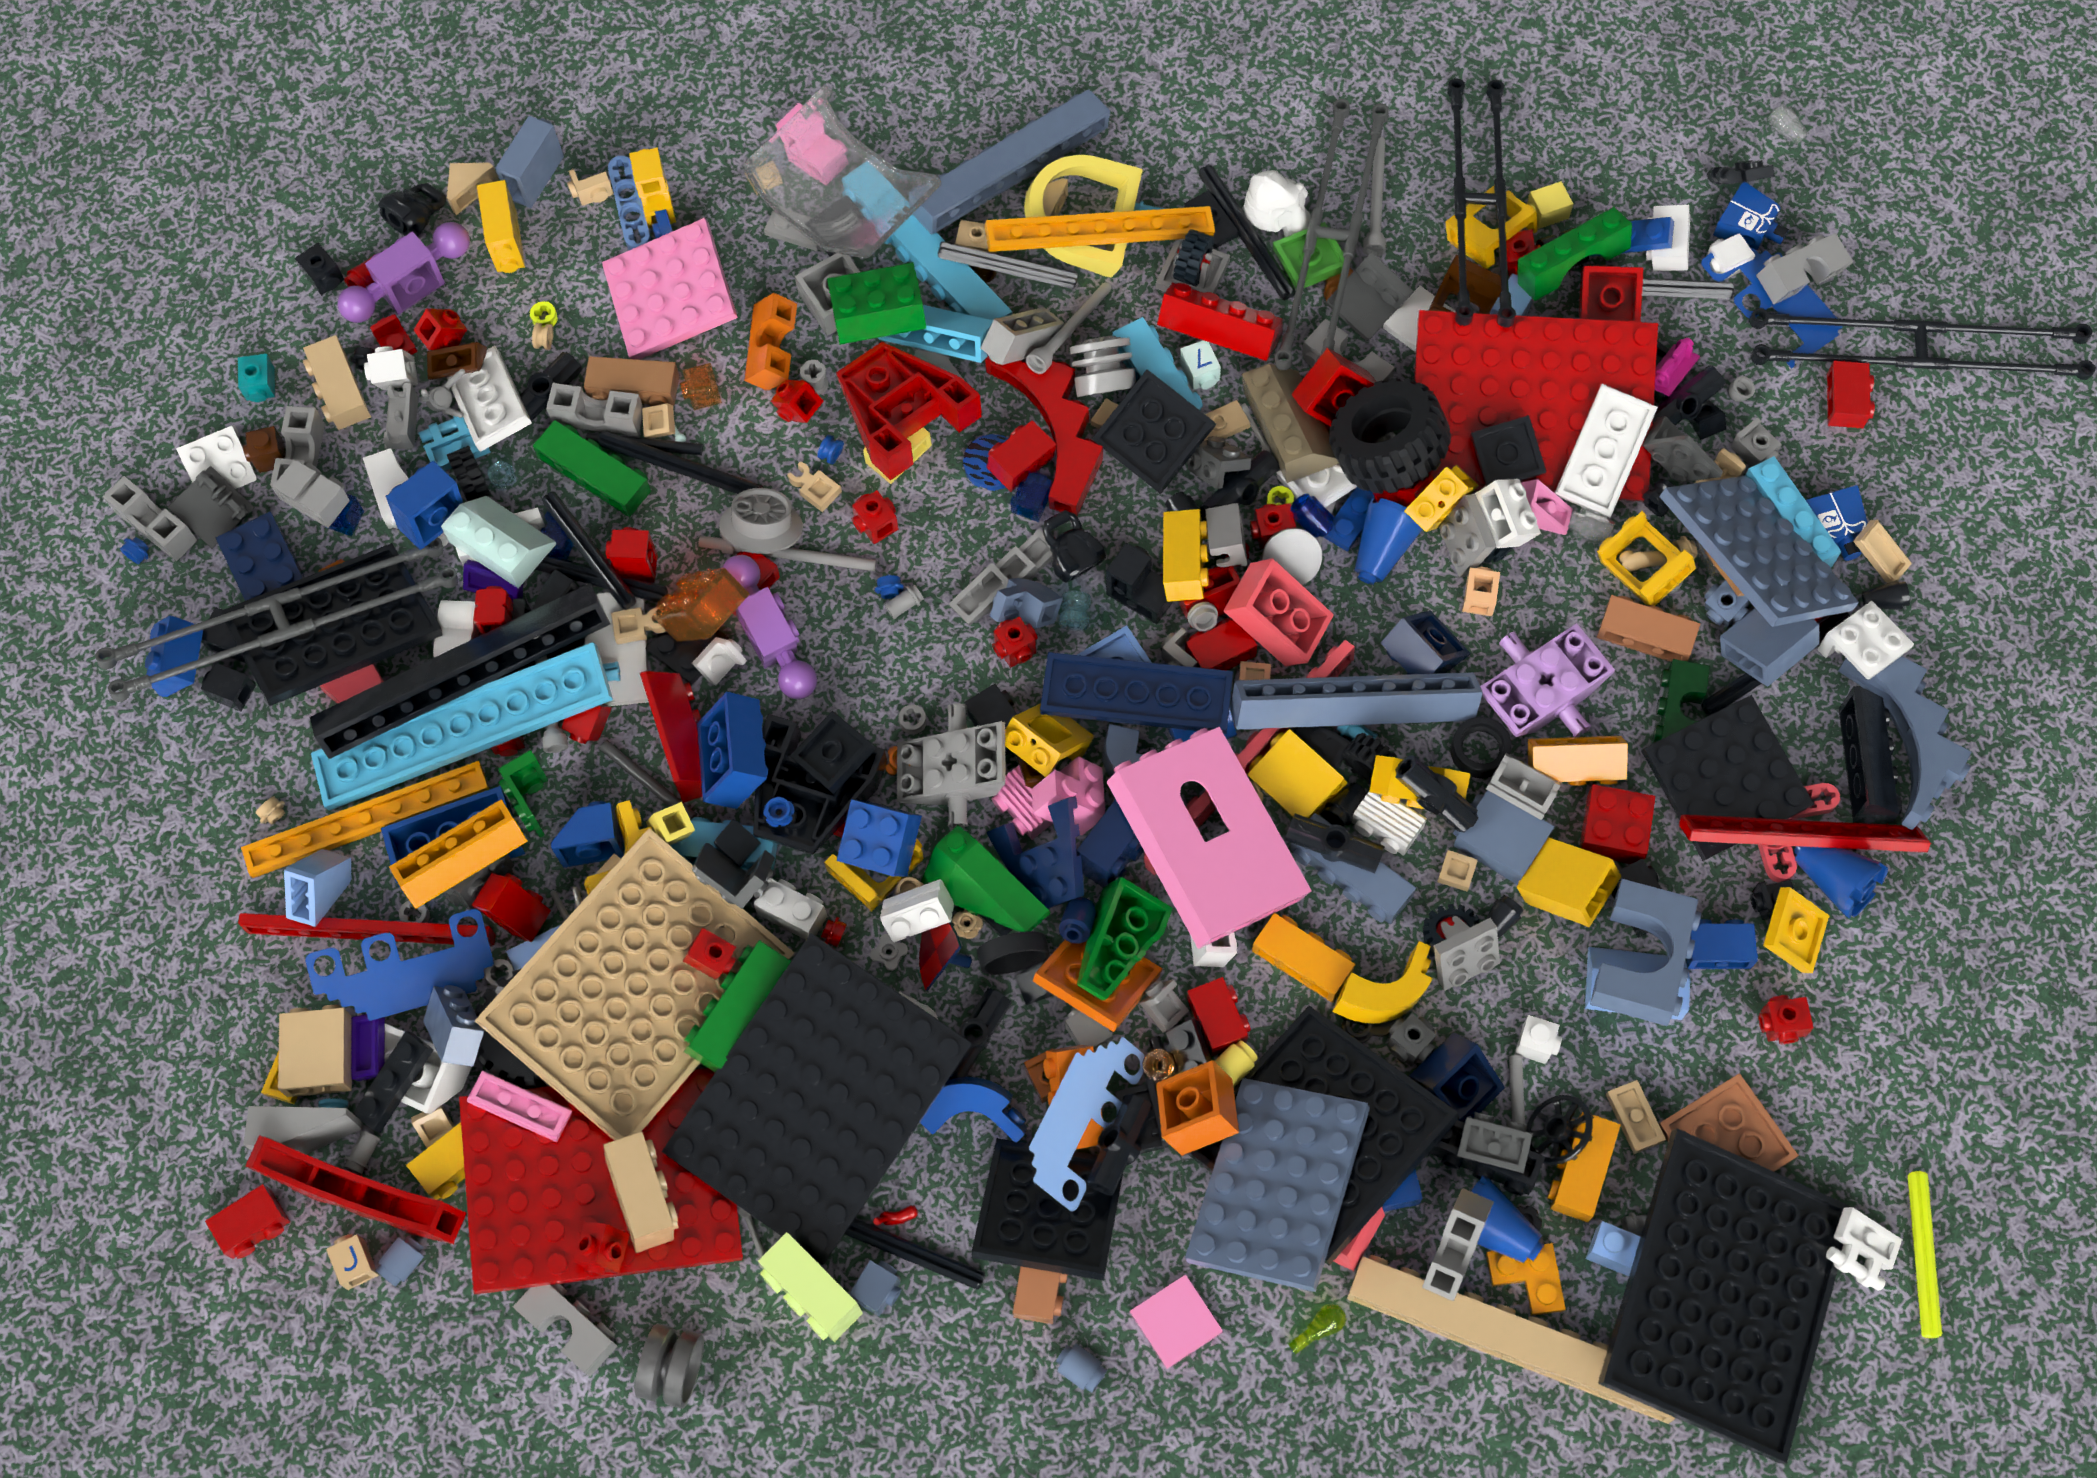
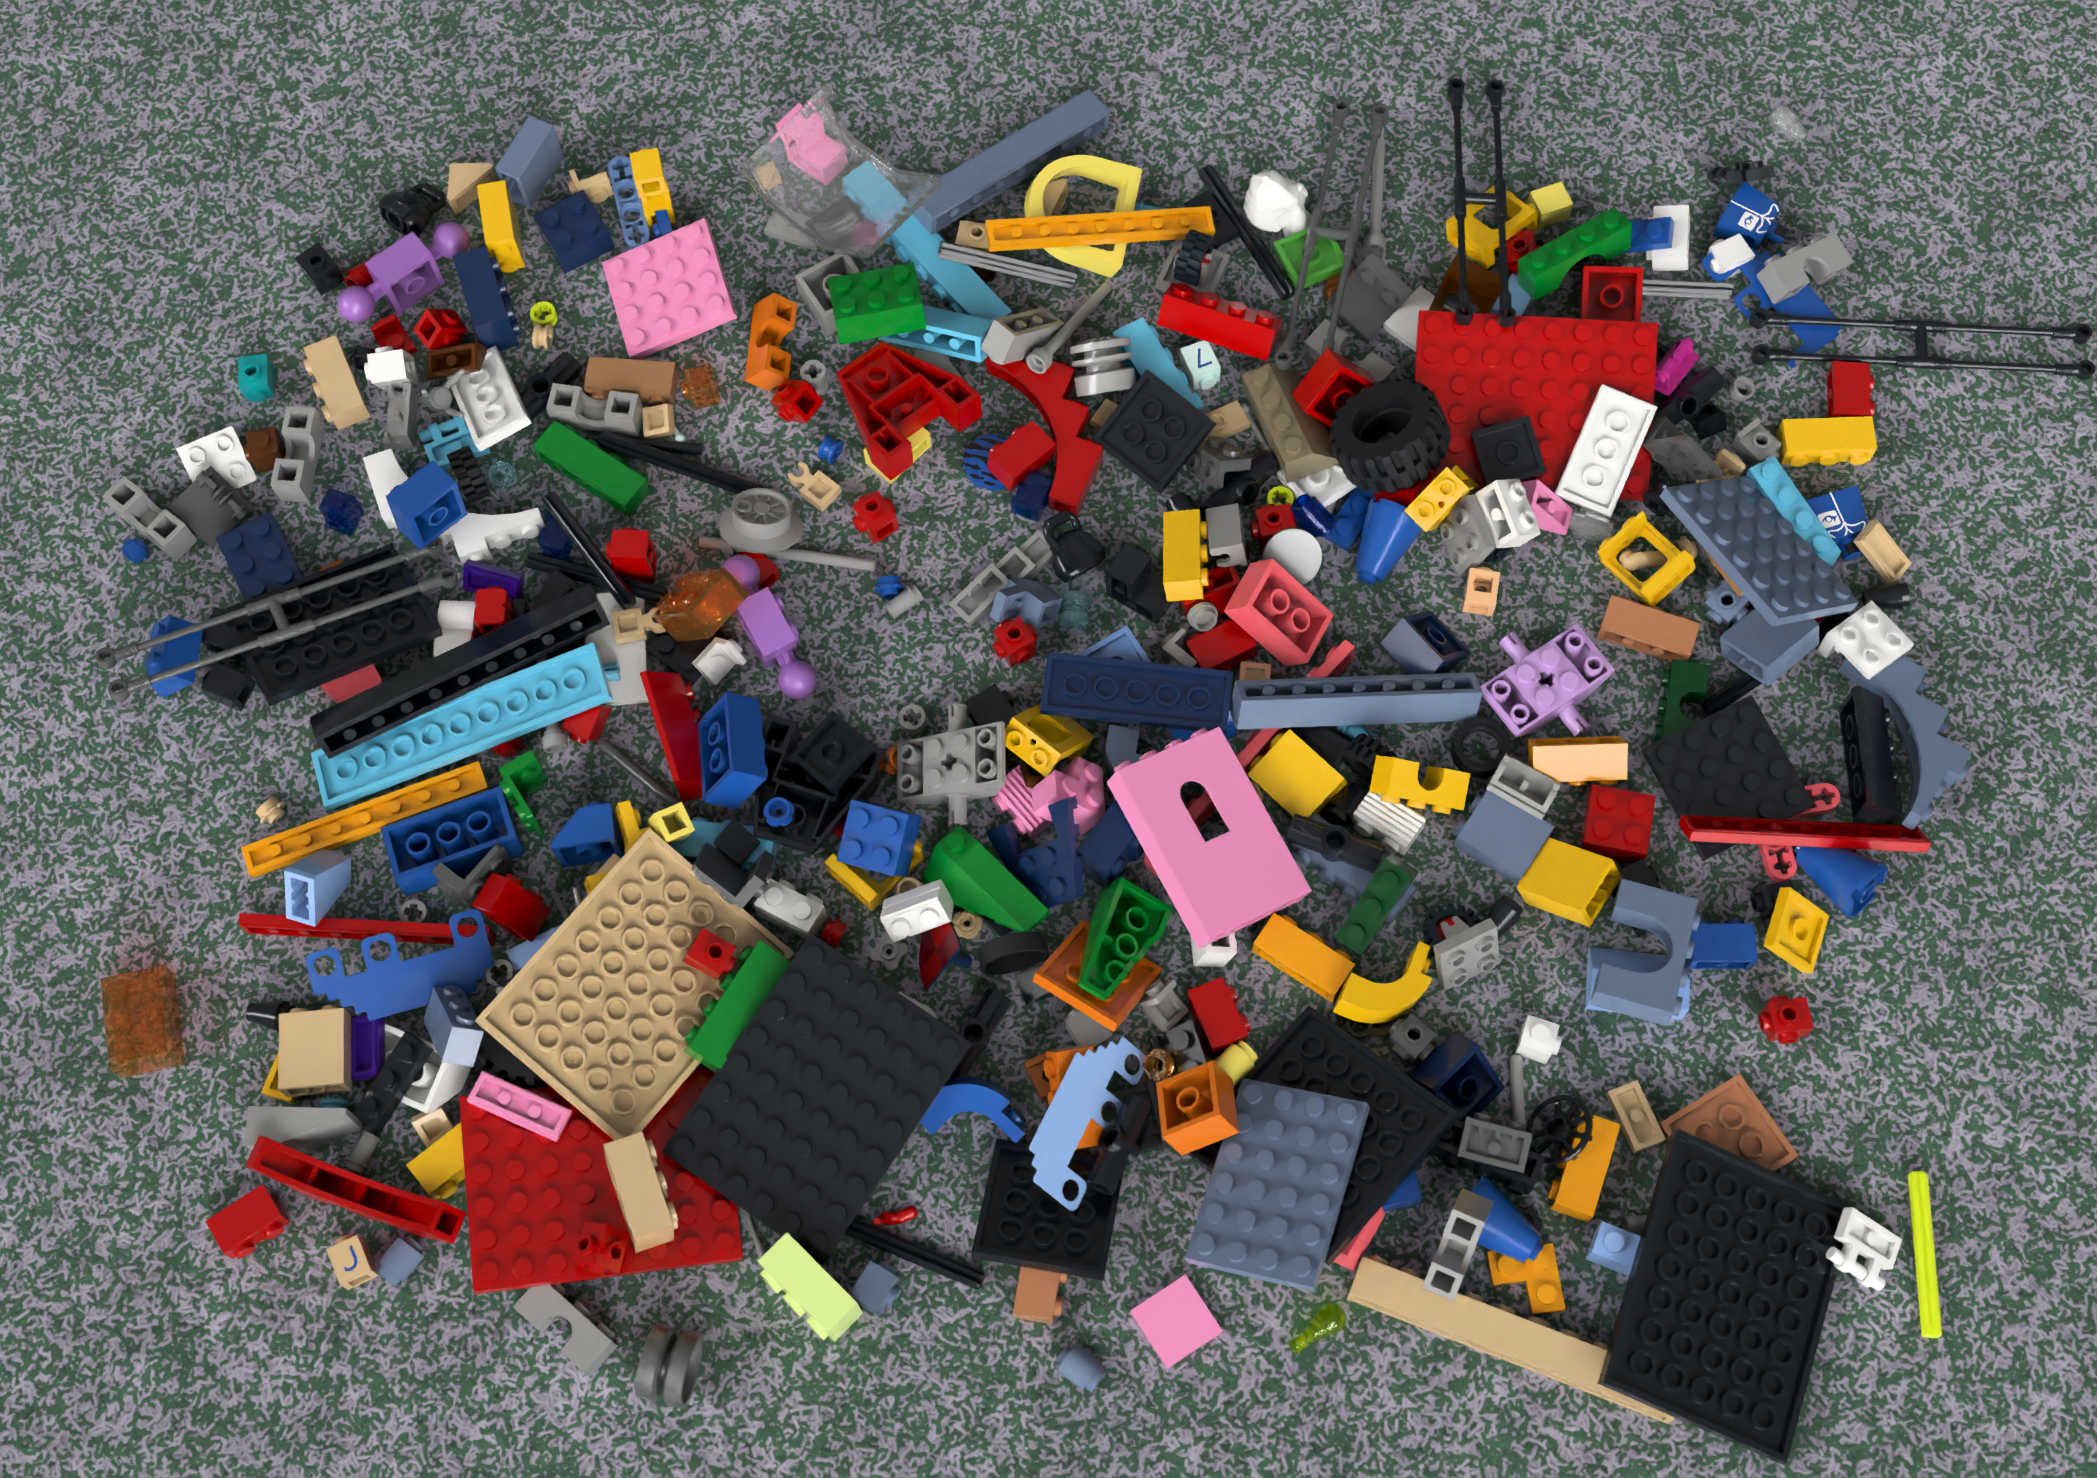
(142, 1021): none -> clear orange brick
(267, 1013): none -> black cone
(311, 492): light grey piece -> none
(458, 854): light orange brick -> none
(487, 298): none -> dark blue brick
(497, 539): light aqua slope -> none
(573, 231): none -> dark blue brick
(1077, 920): dark blue brick -> none
(1376, 903): none -> dark green arch
(1436, 793): black piece -> none
(1457, 870): tan plate -> none
(1826, 440): none -> yellow brick

